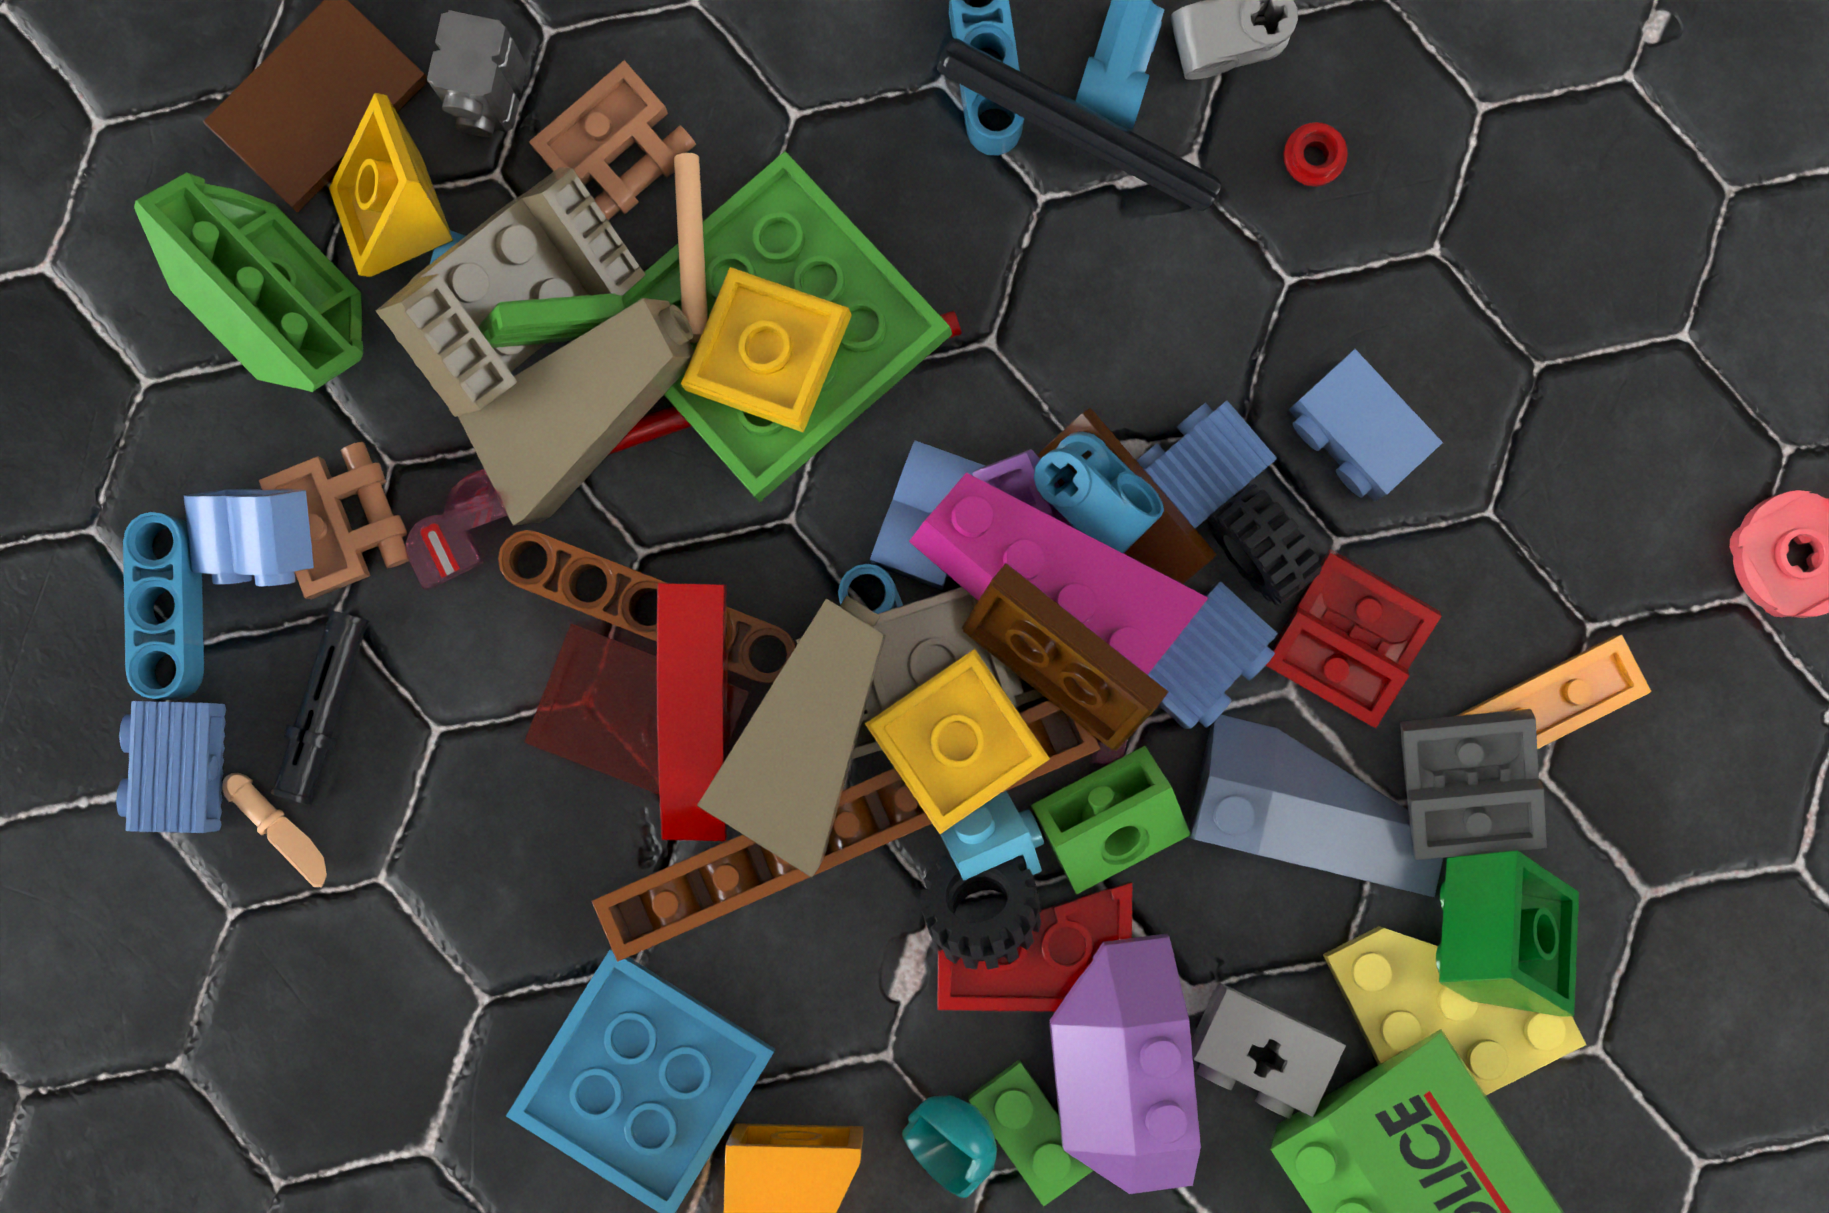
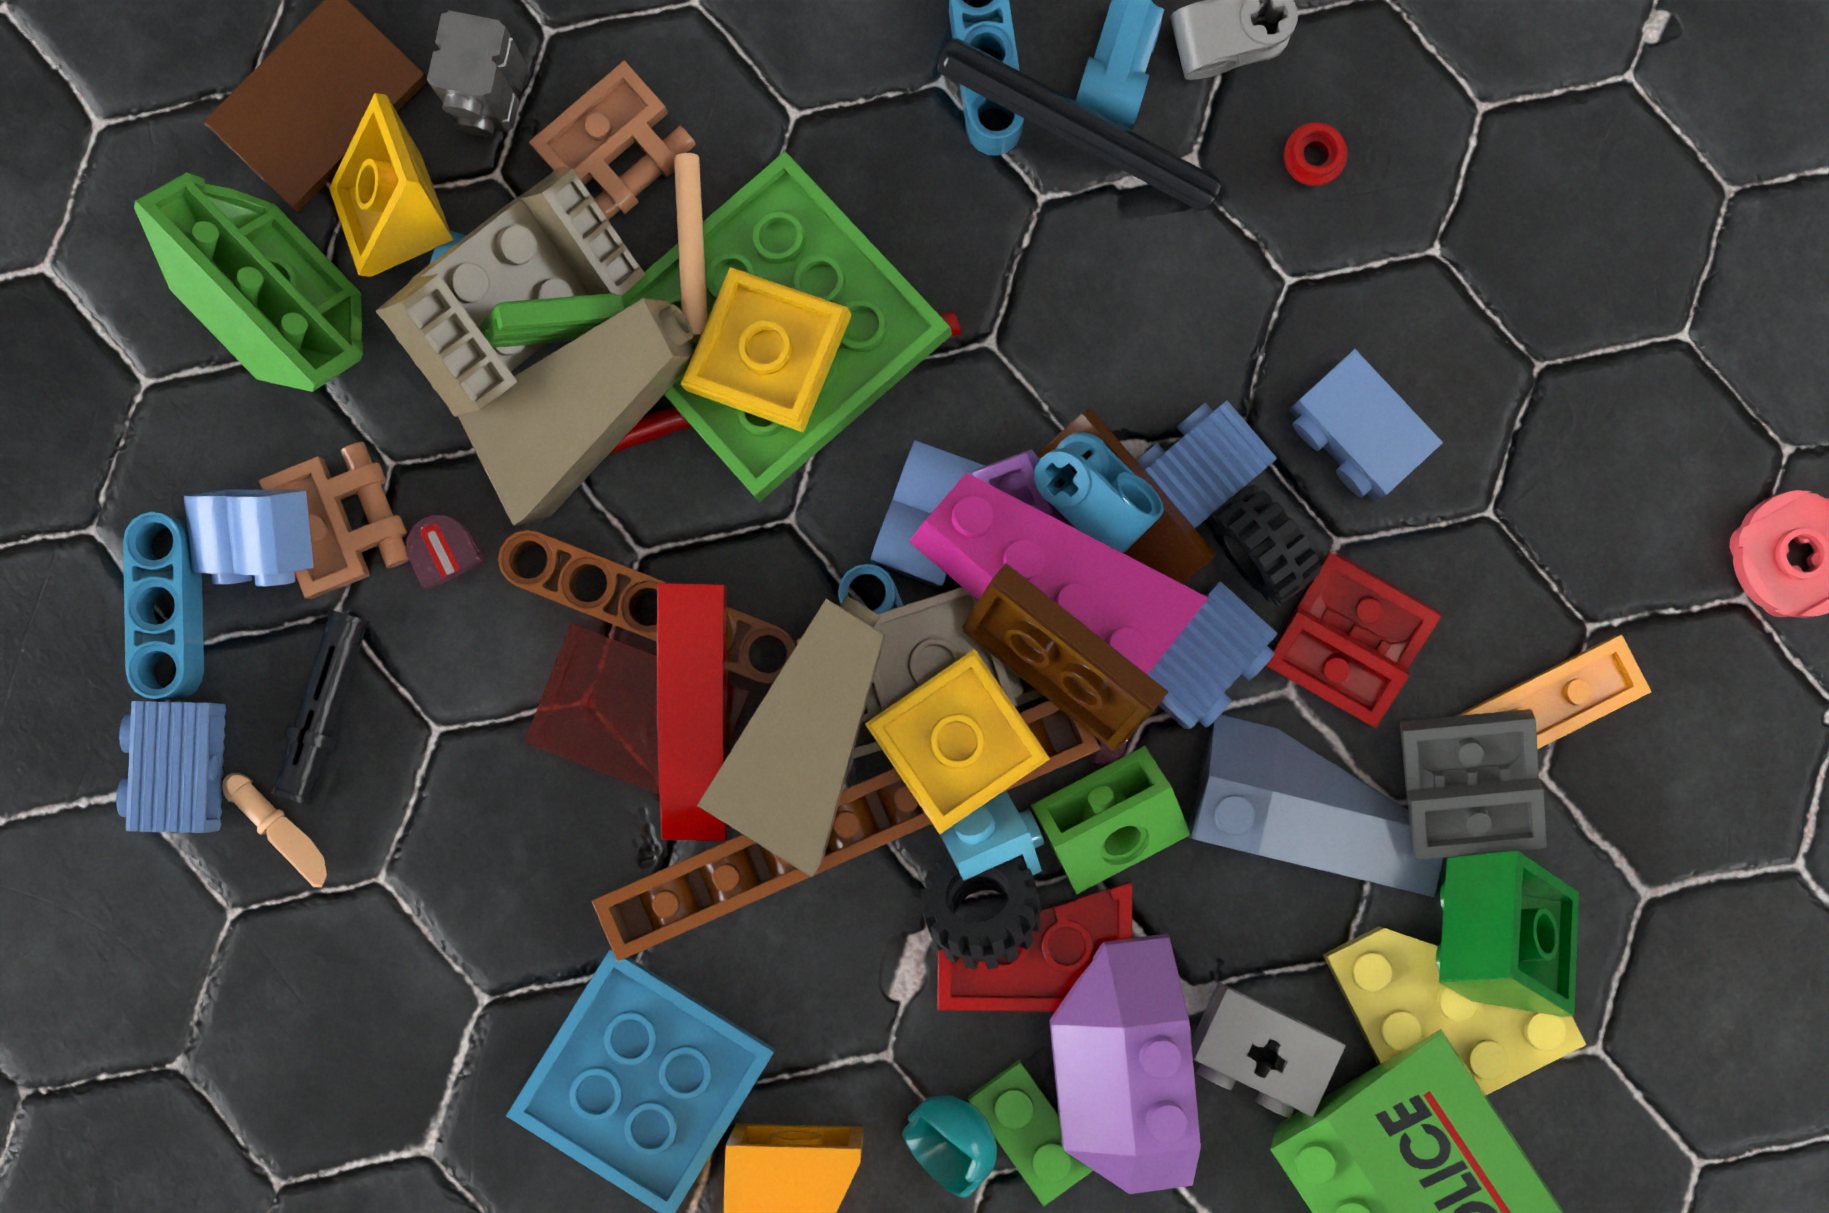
(472, 503): clear pink tile -> none

